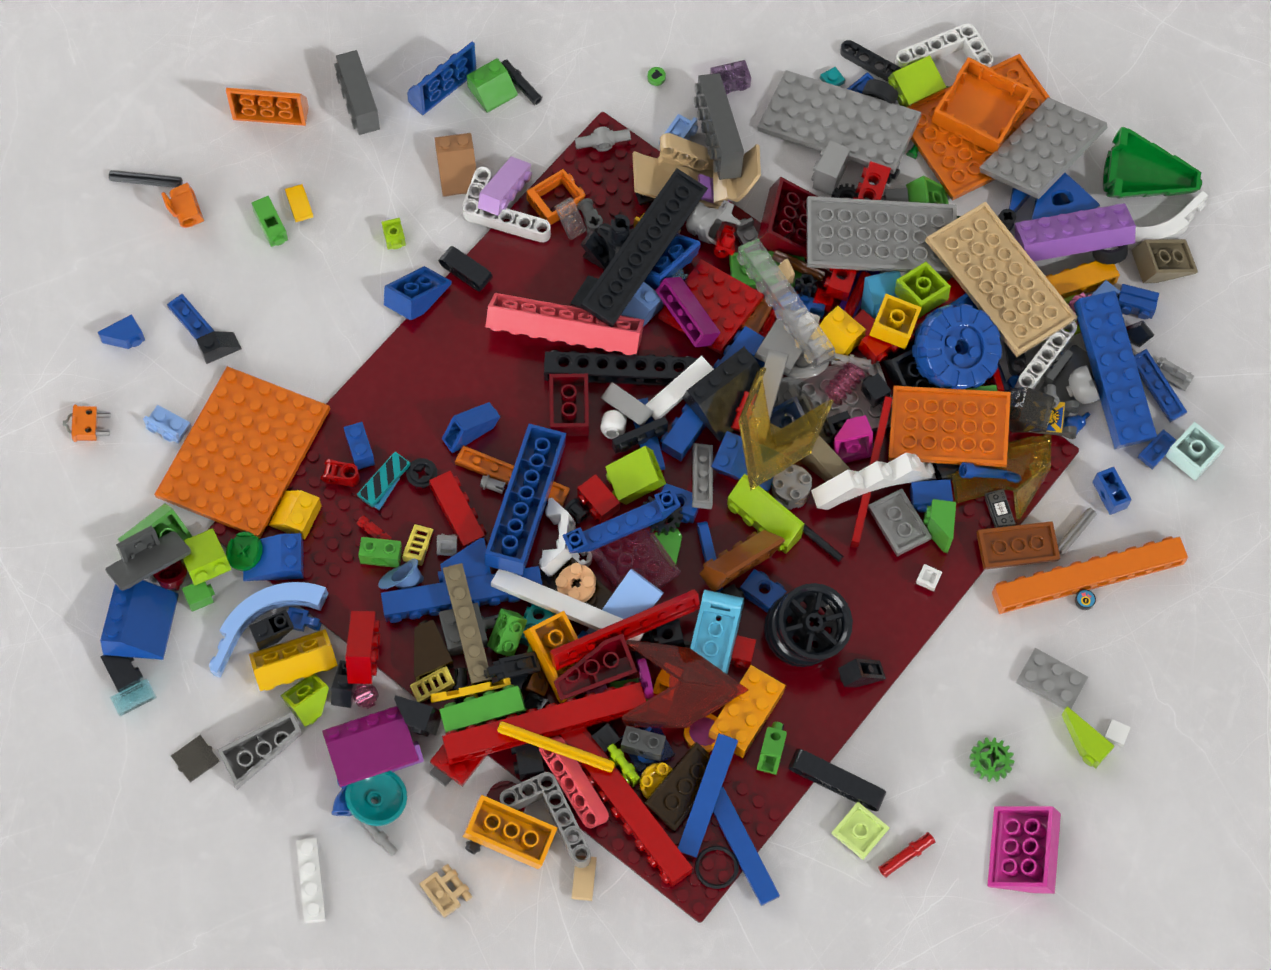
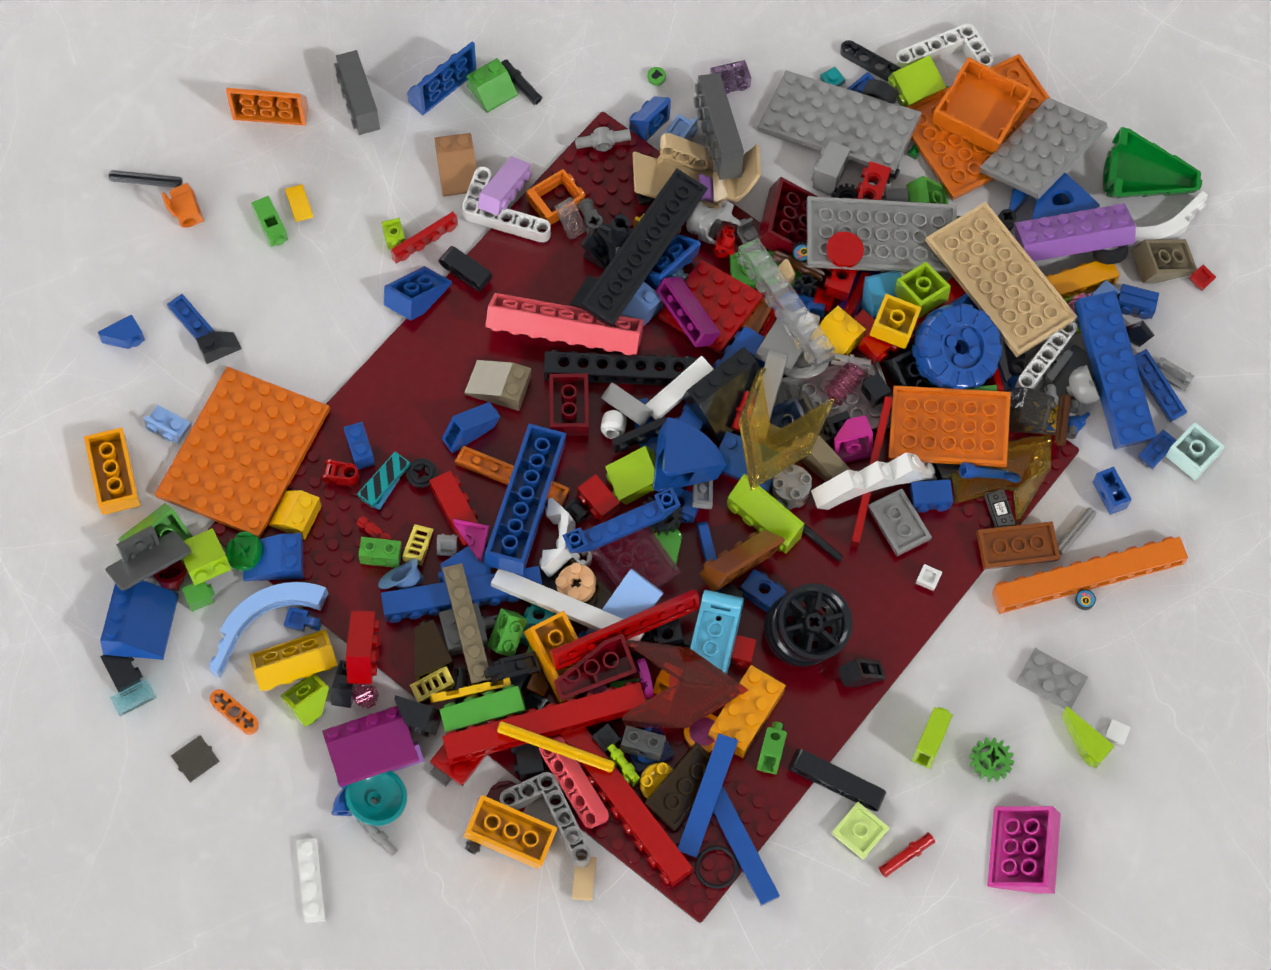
(85, 423): orange piece -> none
(112, 471): none -> light orange brick
(248, 717): none -> orange beam
(255, 750): light grey wedge -> none
(271, 629): black slope -> none
(421, 239): none -> red plate
(441, 895): tan plate -> none
(474, 535): none -> dark pink tile
(492, 484): light grey pin -> none
(499, 383): none -> dark tan slope
(650, 117): none -> blue slope
(685, 457): none -> blue piece
(800, 251): none -> tile
(844, 249): none -> red tile
(932, 737): none -> lime brick
(940, 522): bright green slope -> none
(1062, 420): none -> reddish brown axle
(1202, 277): none -> red plate

